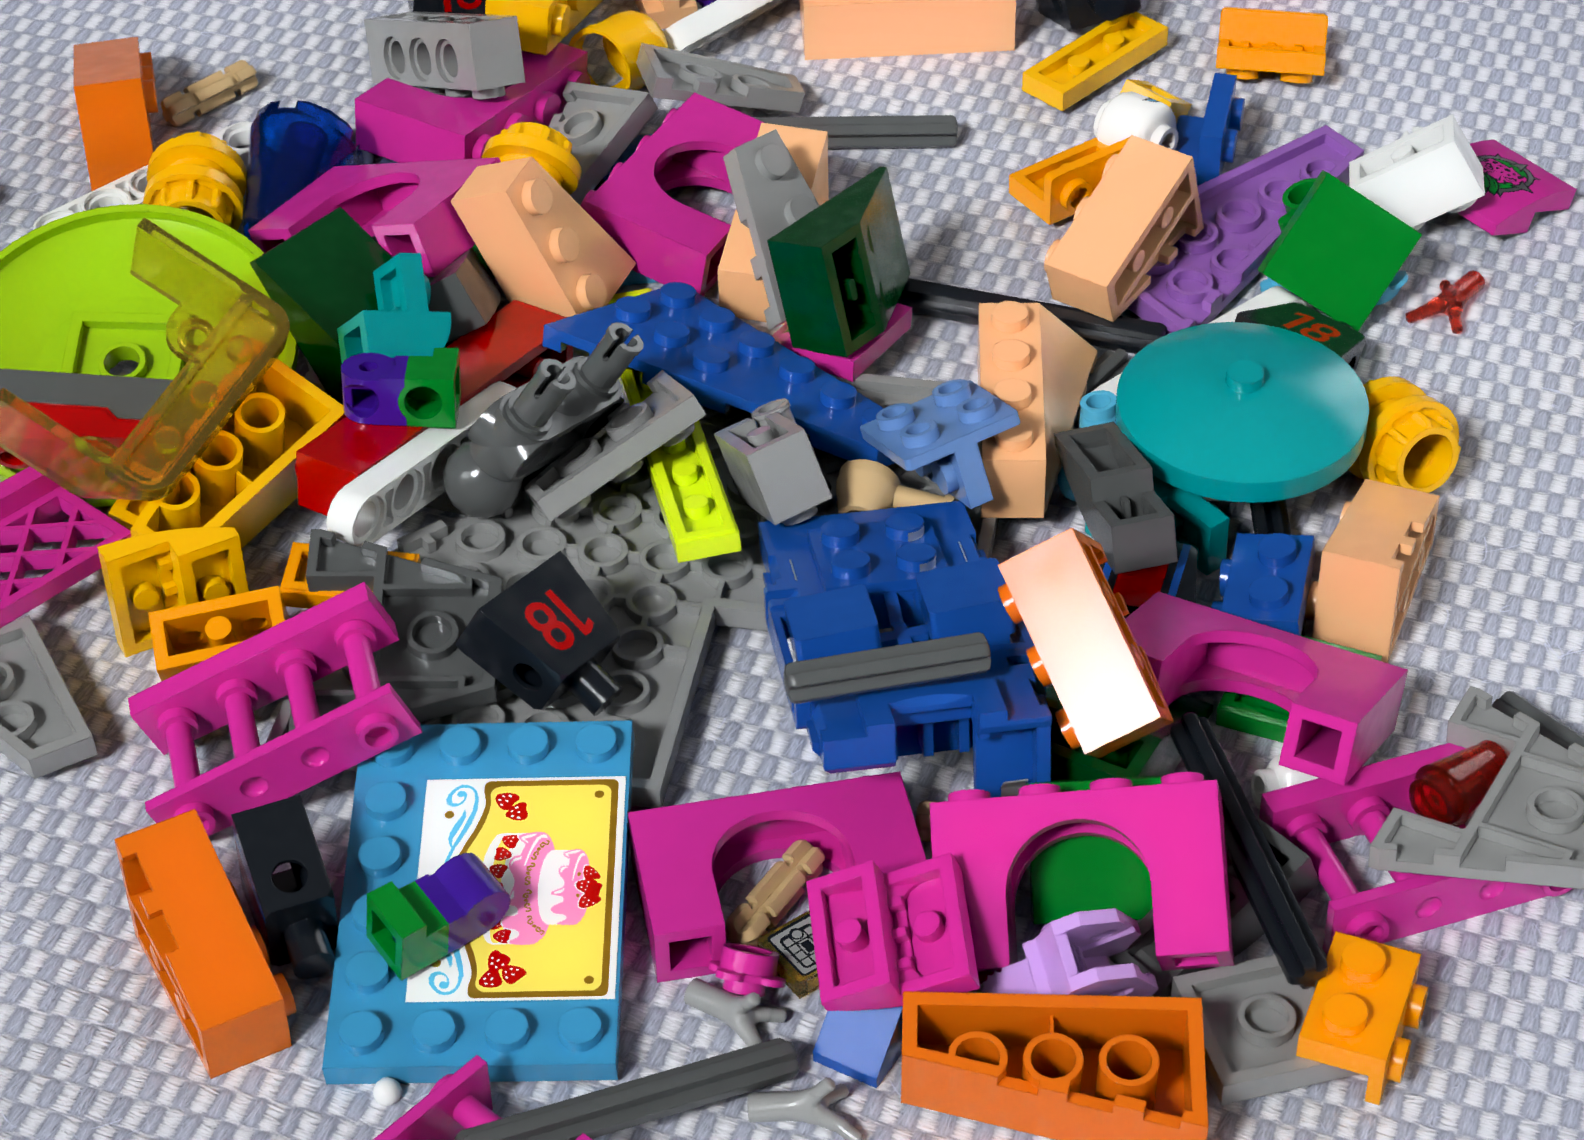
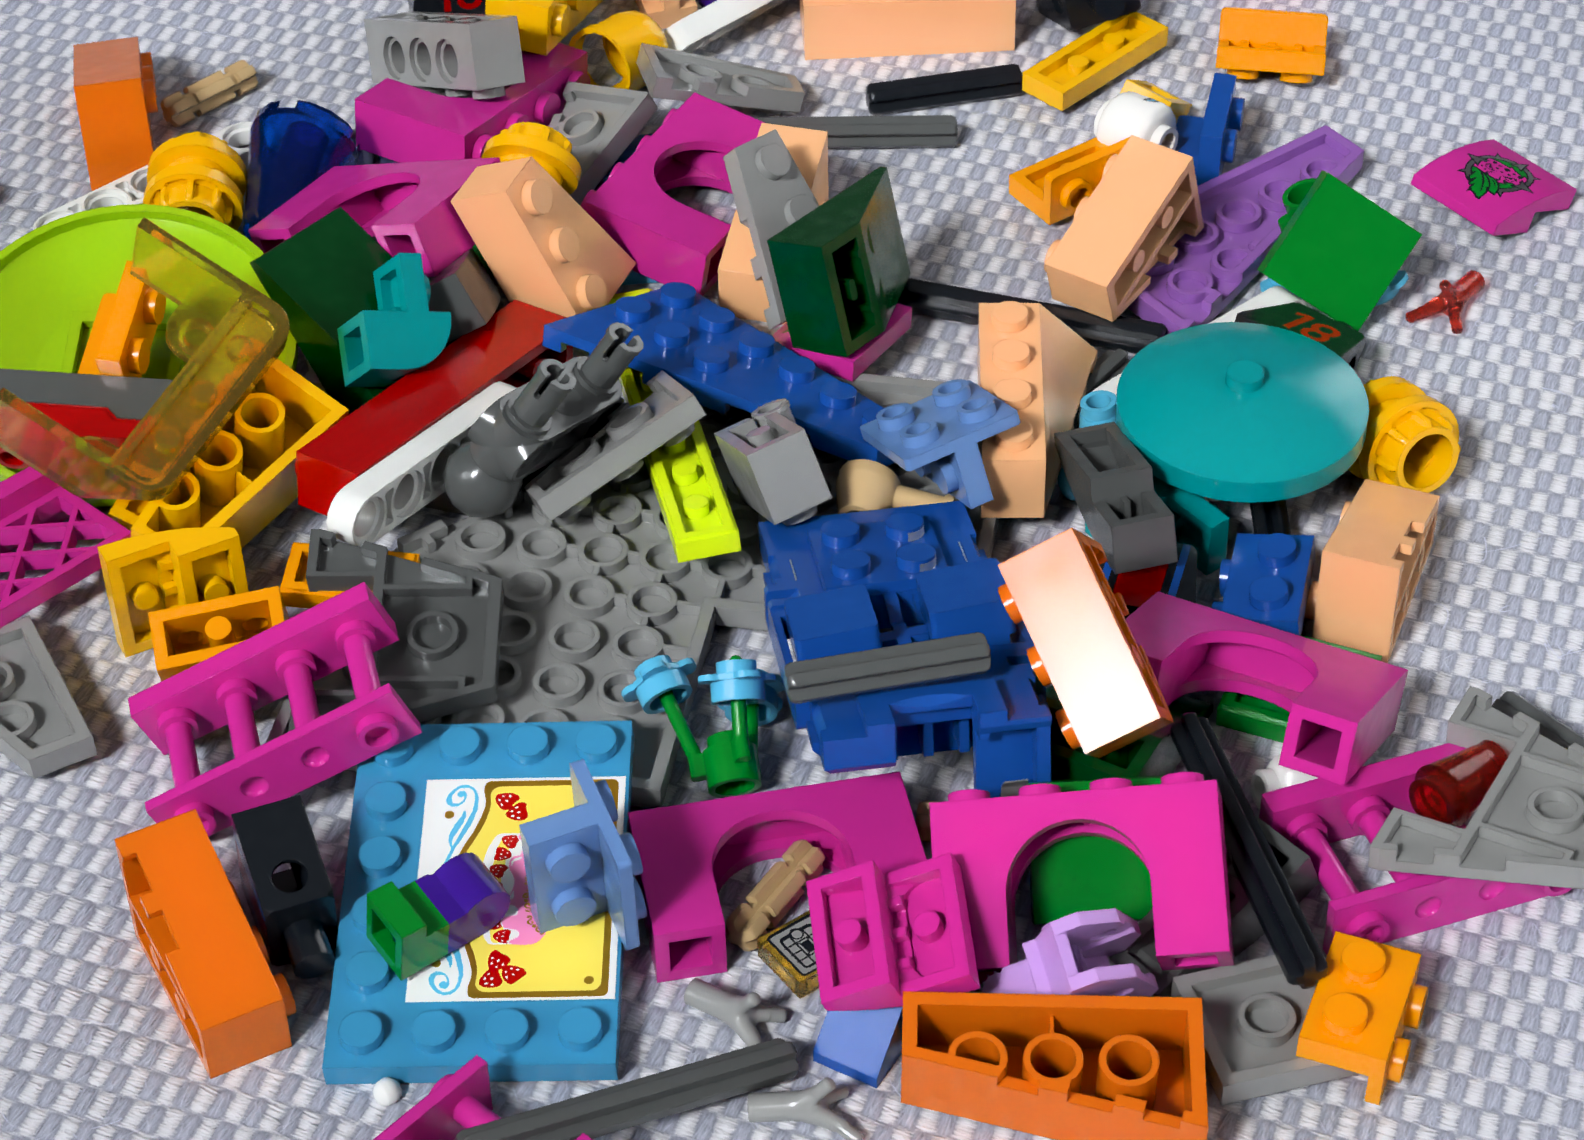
(124, 329): none -> light orange bracket
(403, 389): leg -> none
(546, 638): black torso -> none
(582, 864): none -> medium blue bracket
(739, 689): none -> plant
(747, 969): dark pink plate -> none
(943, 89): none -> black axle
(1421, 173): white brick -> none

